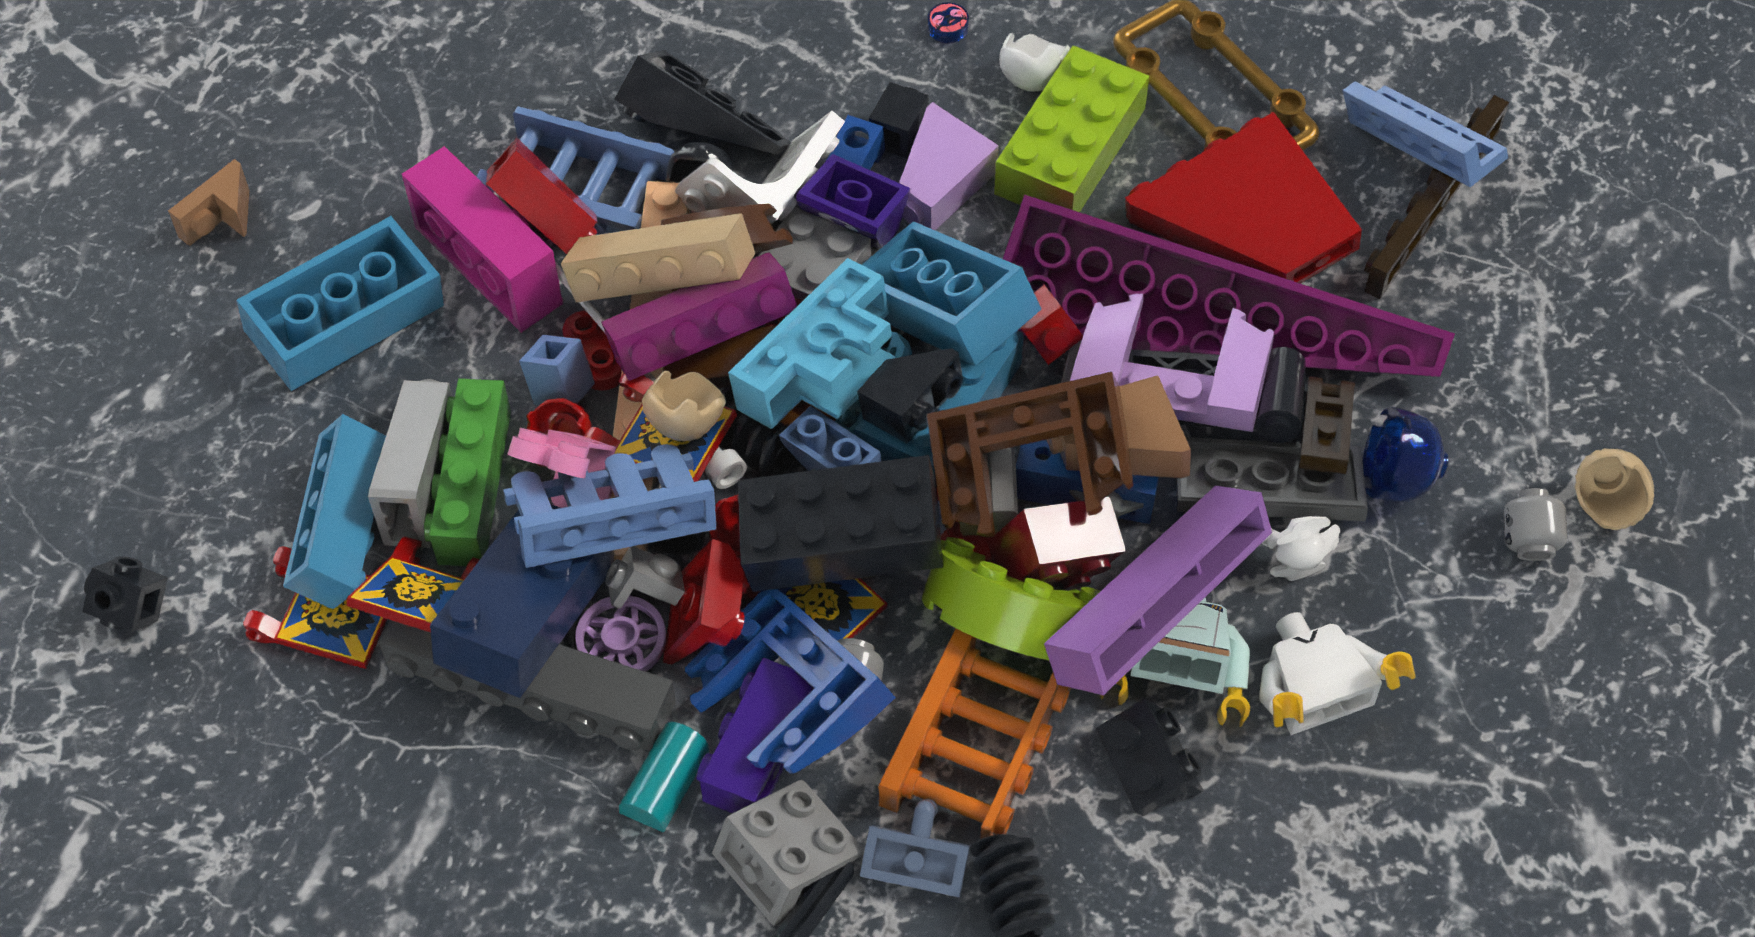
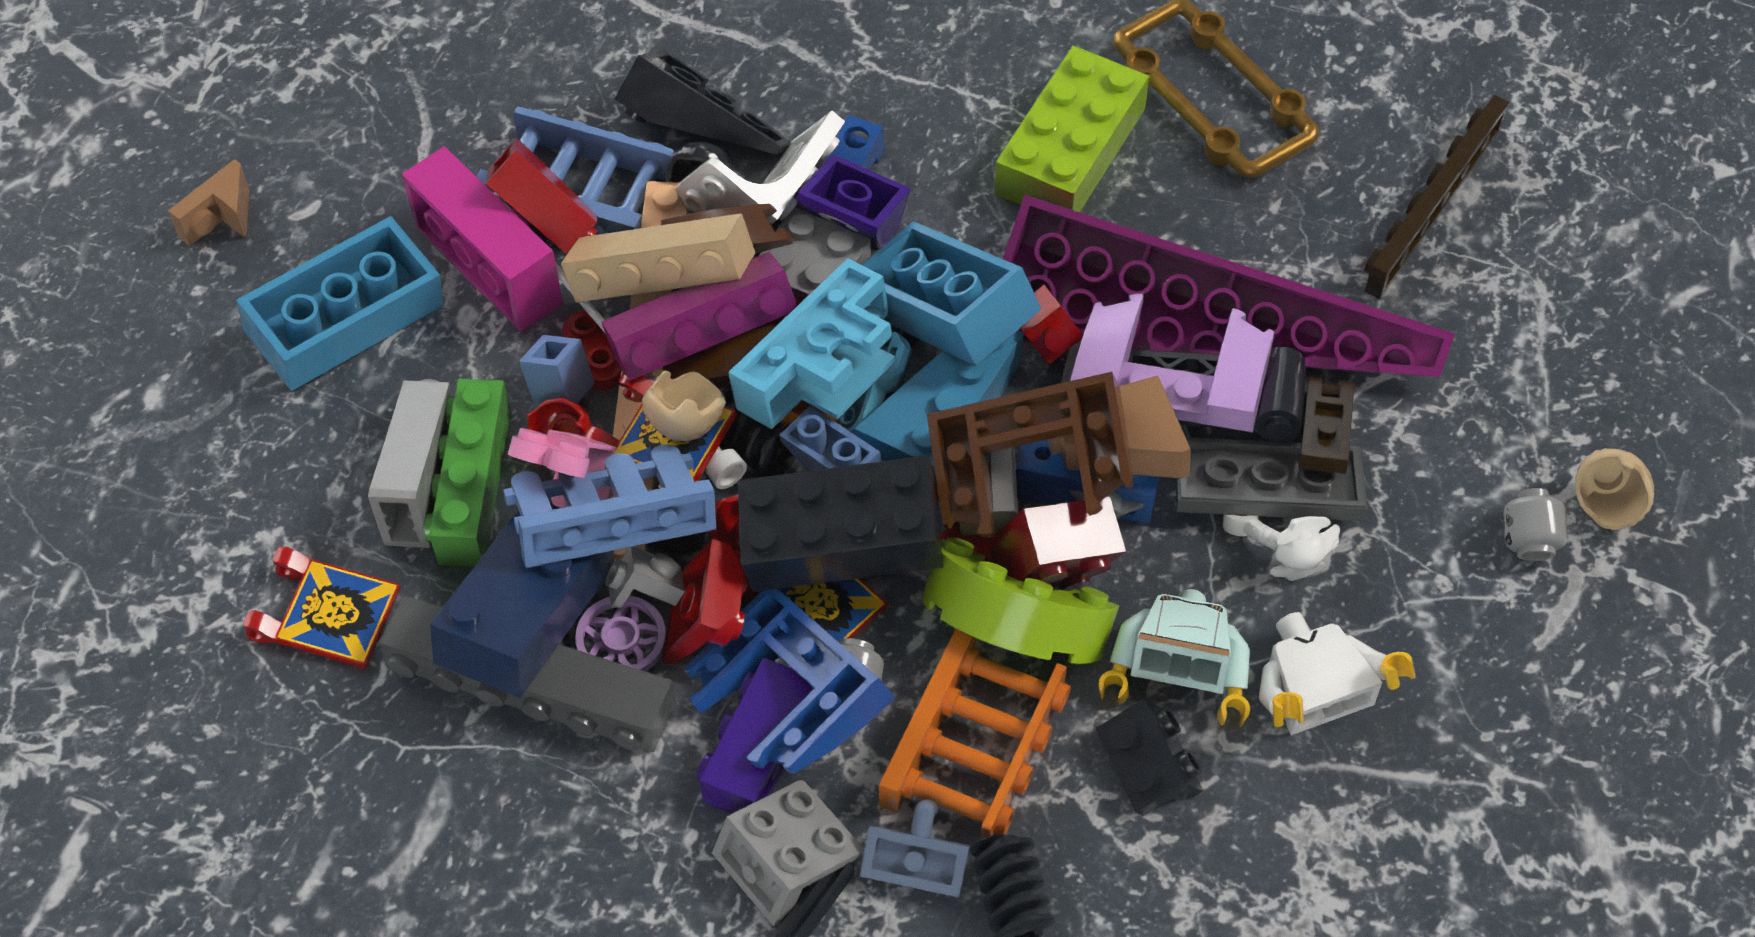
(124, 594): black brick -> none
(335, 514): dark azure brick -> none
(406, 590): flag -> none
(664, 776): teal brick -> none
(900, 114): black brick -> none
(909, 389): black slope -> none
(945, 167): lavender slope -> none
(948, 22): tile -> none
(1030, 61): white hair -> none
(1158, 590): medium lavender brick -> none
(1250, 204): red slope -> none
(1403, 456): clear blue cylinder -> none
(1423, 133): medium blue fence -> none

